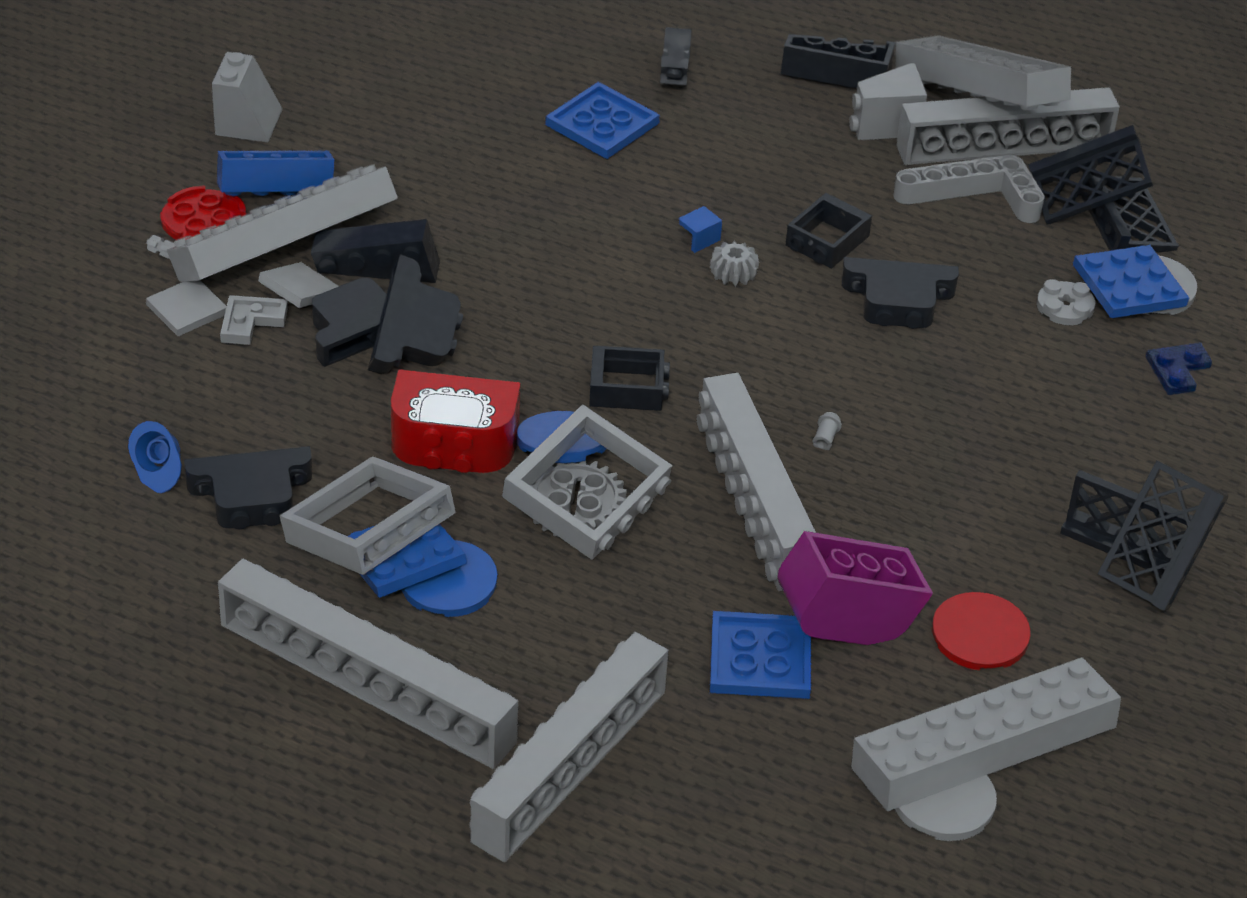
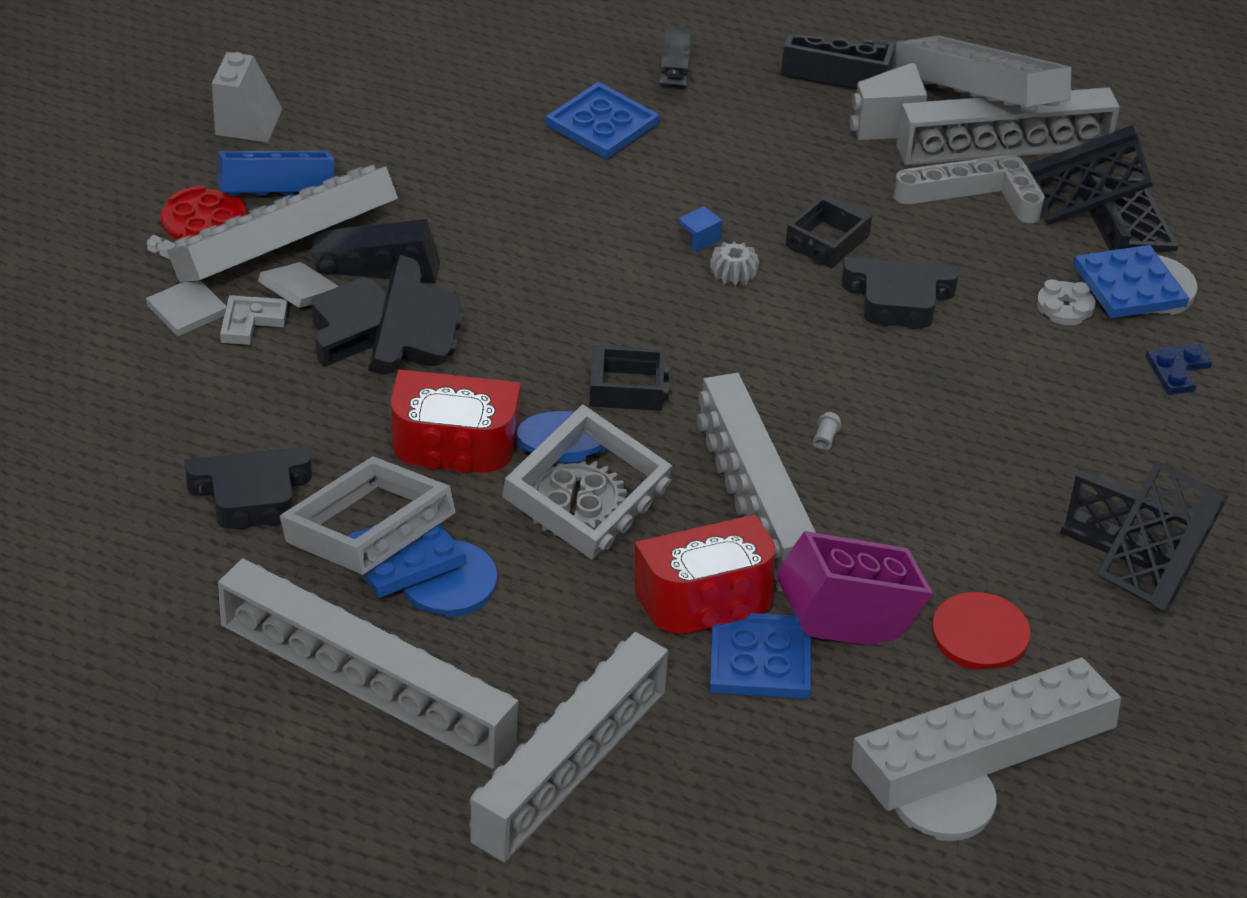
(155, 444): blue piece -> none
(706, 575): none -> red brick

